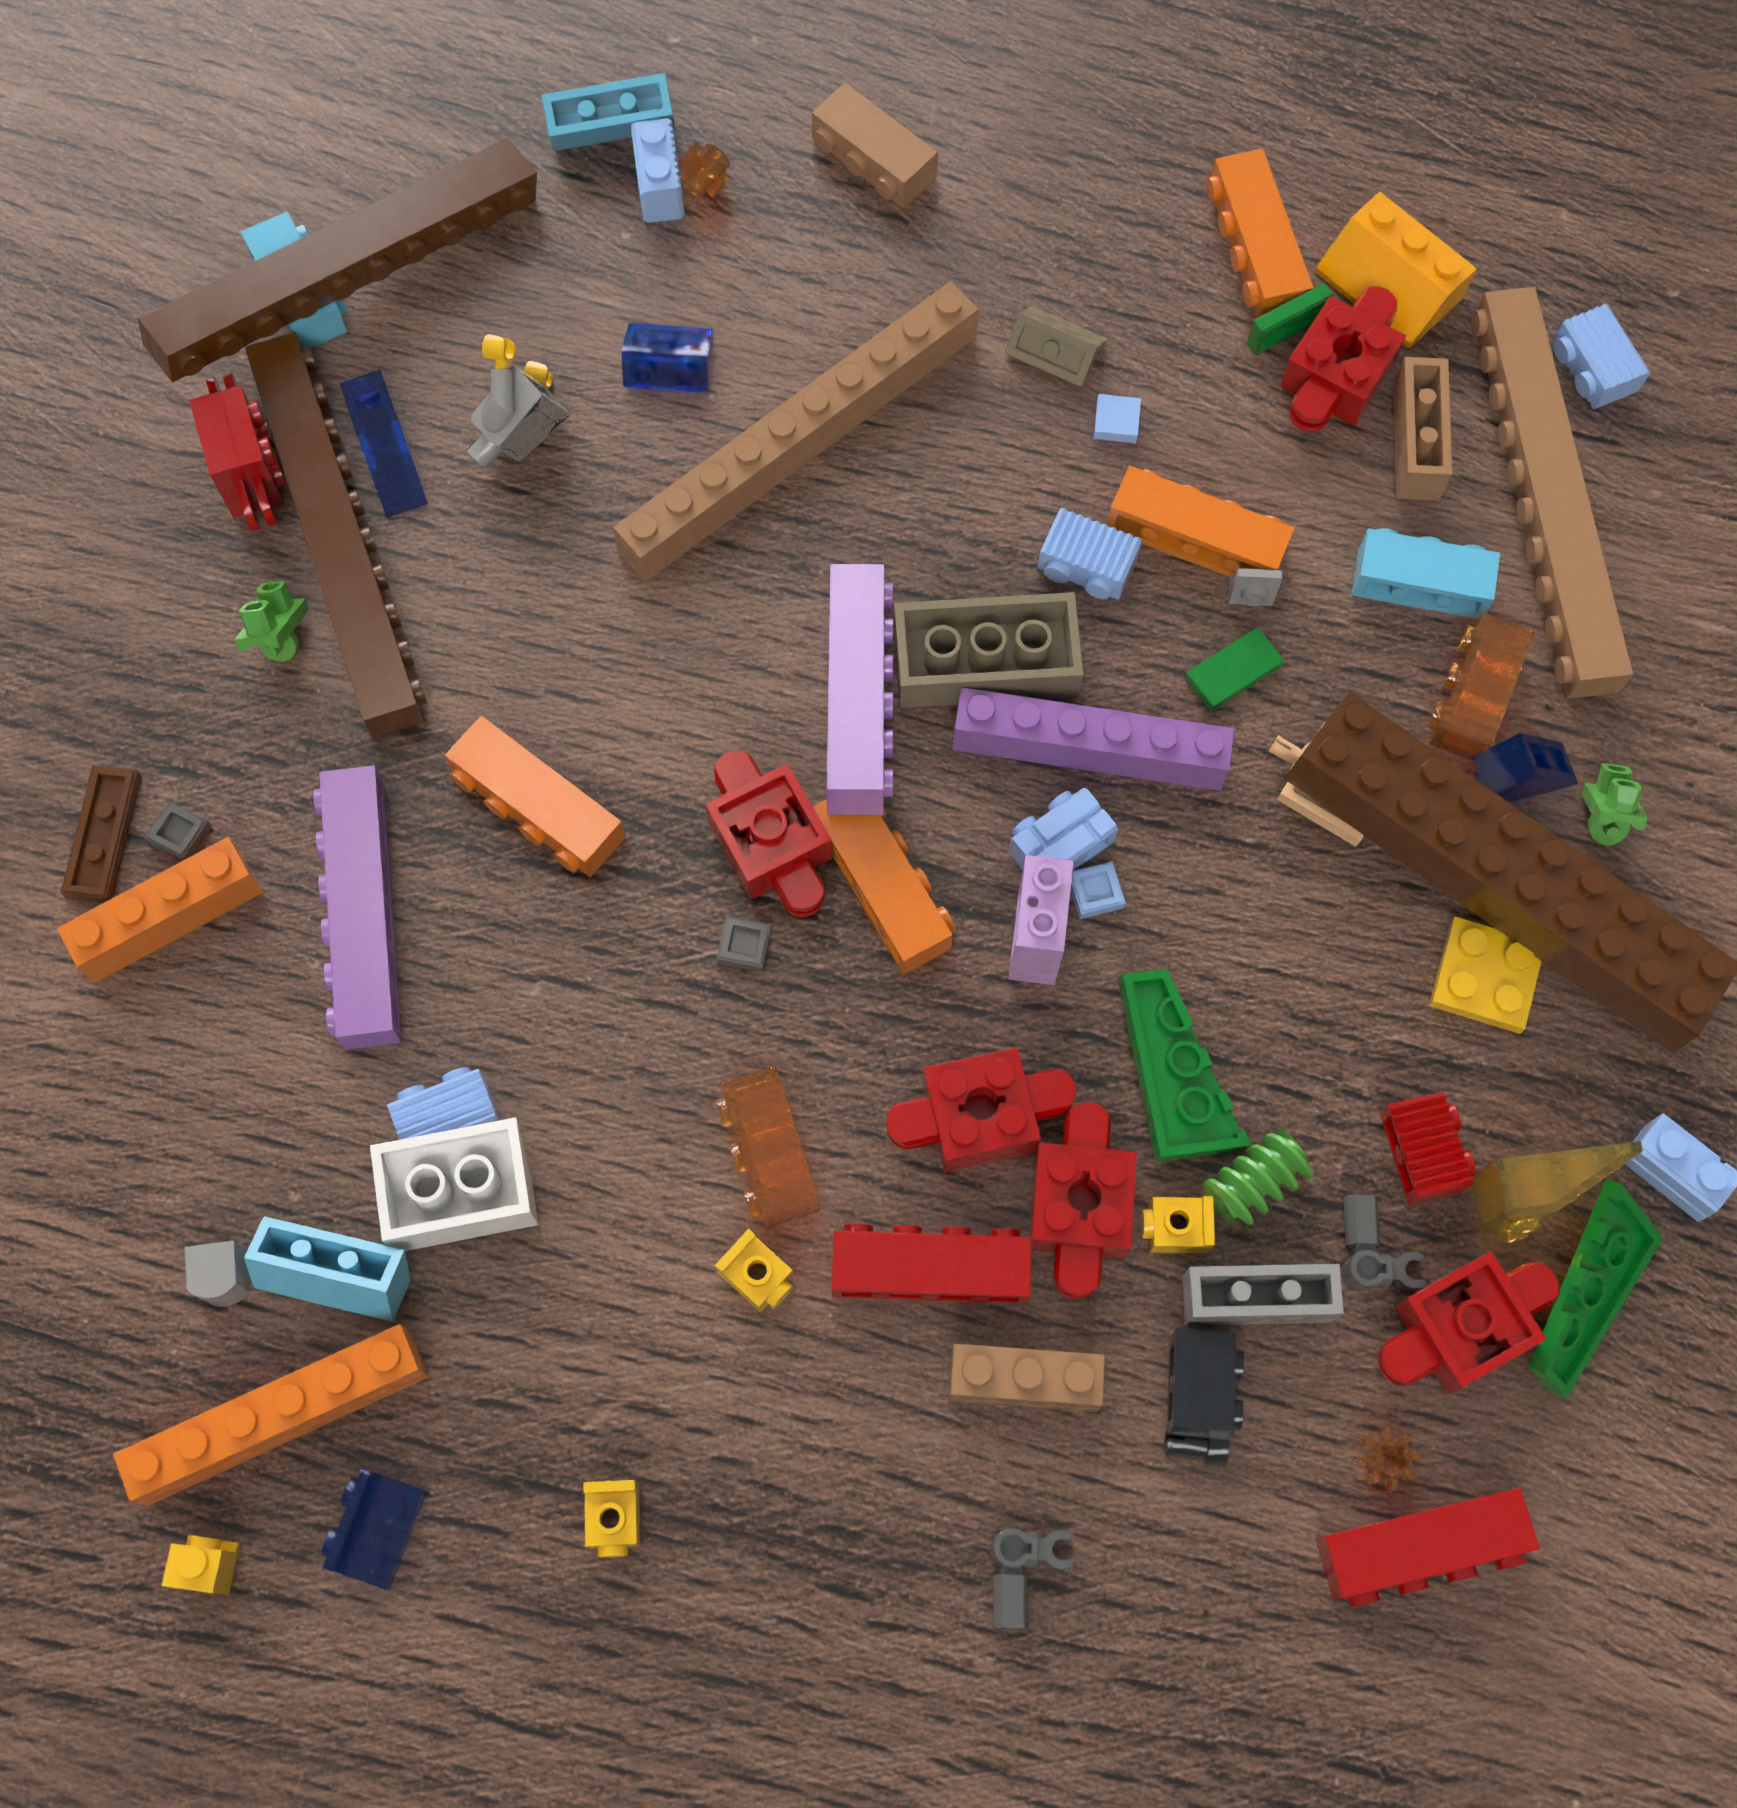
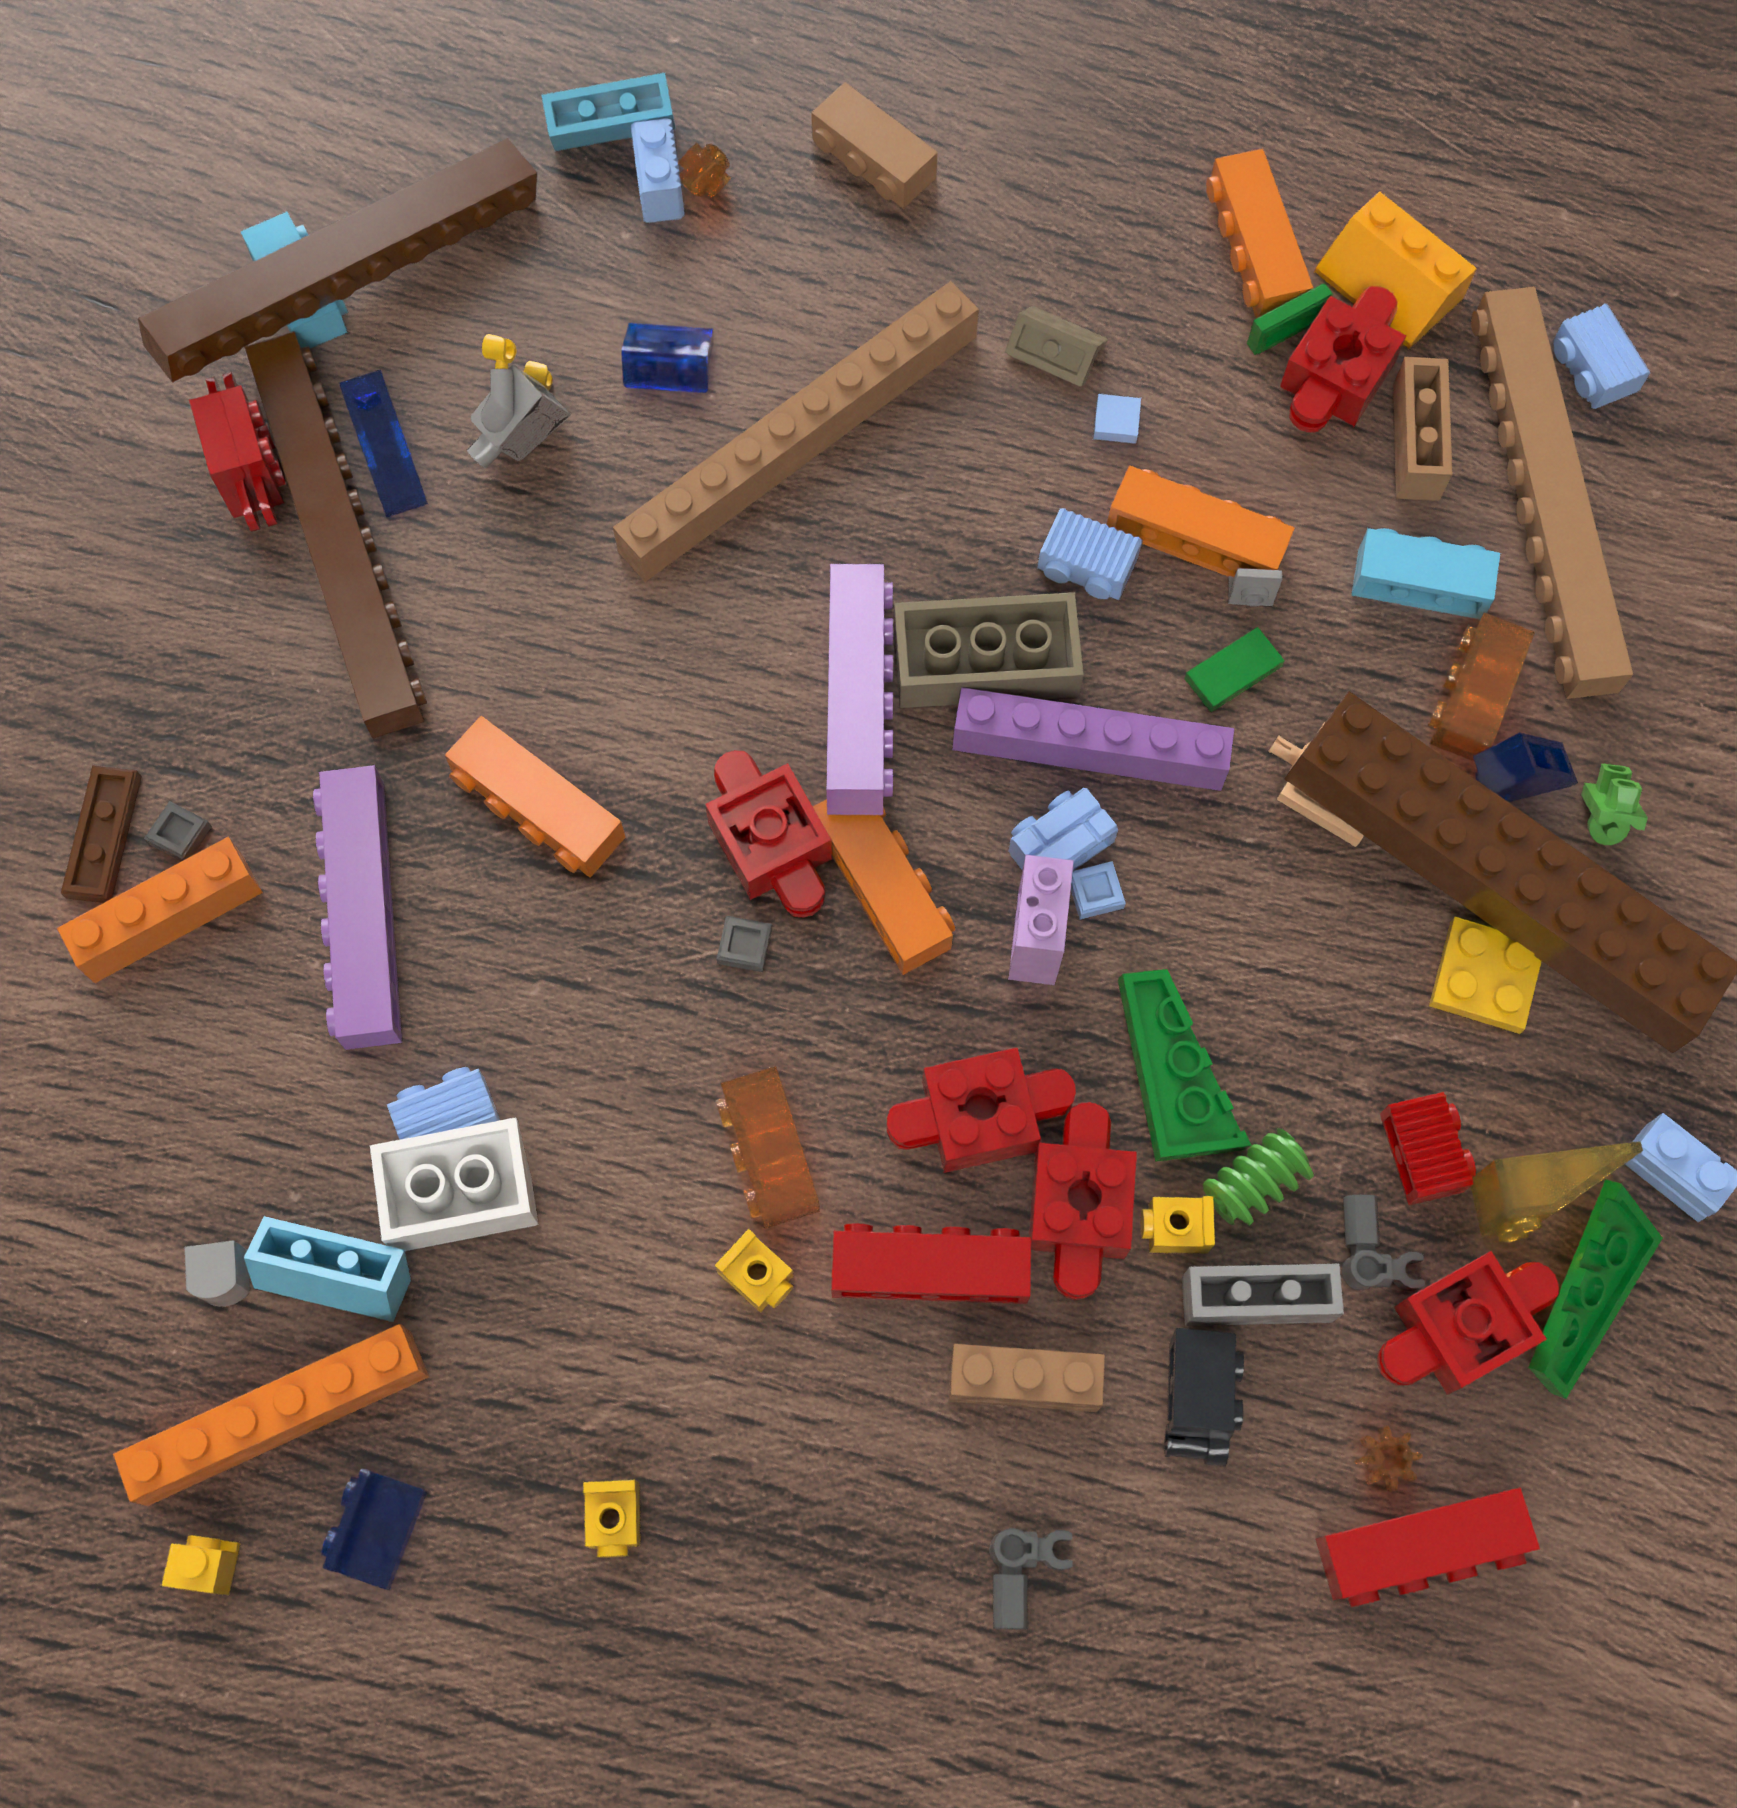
(272, 621): bright green hips -> none

